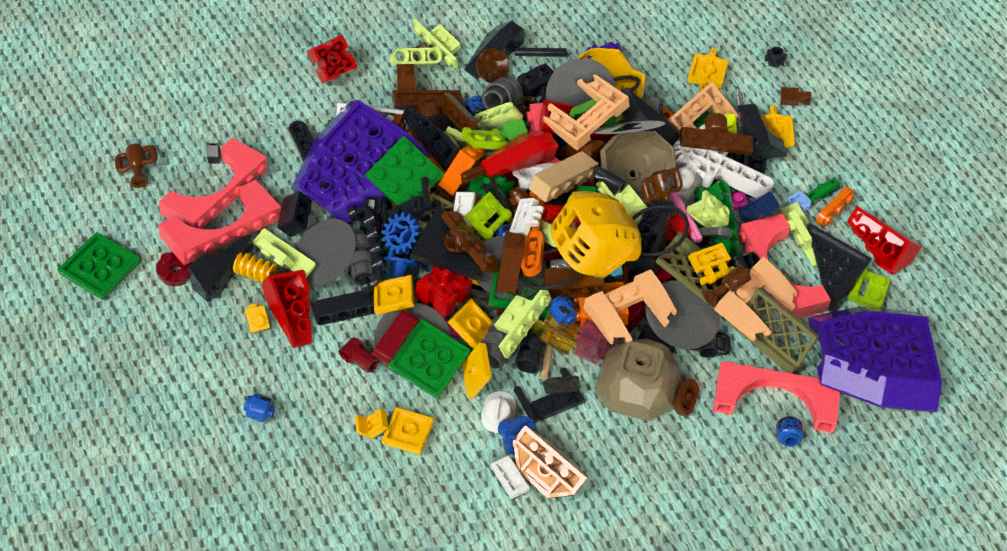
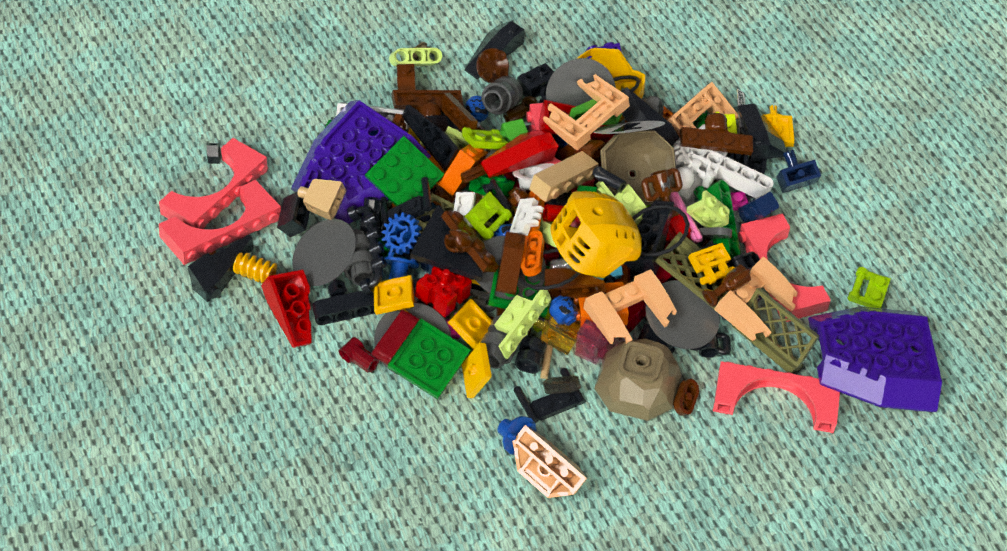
(99, 265): green plate -> none
(136, 160): reddish brown piece -> none
(166, 273): dark red plate -> none
(256, 318): yellow bracket -> none
(259, 407): blue head -> none
(283, 253): yellowish green bracket -> none
(302, 137): black plate -> none
(323, 197): none -> tan torso
(331, 58): red brick -> none
(336, 288): none -> black piece
(372, 425): yellow bracket -> none
(408, 431): yellow plate -> none
(440, 39): yellowish green bracket -> none
(496, 408): white piece -> none
(497, 115): yellowish green beam -> none
(510, 477): white plate -> none
(548, 52): black piece -> none
(707, 69): yellow plate -> none
(775, 57): black gear -> none
(789, 431): blue head -> none
(792, 96): reddish brown plate -> none
(797, 174): none -> dark blue brick
(798, 225): yellowish green bracket -> none
(799, 197): light blue tile -> none
(823, 190): green pin -> none
(835, 206): orange plate -> none
(837, 264): black tile -> none
(888, 246): red wedge -> none

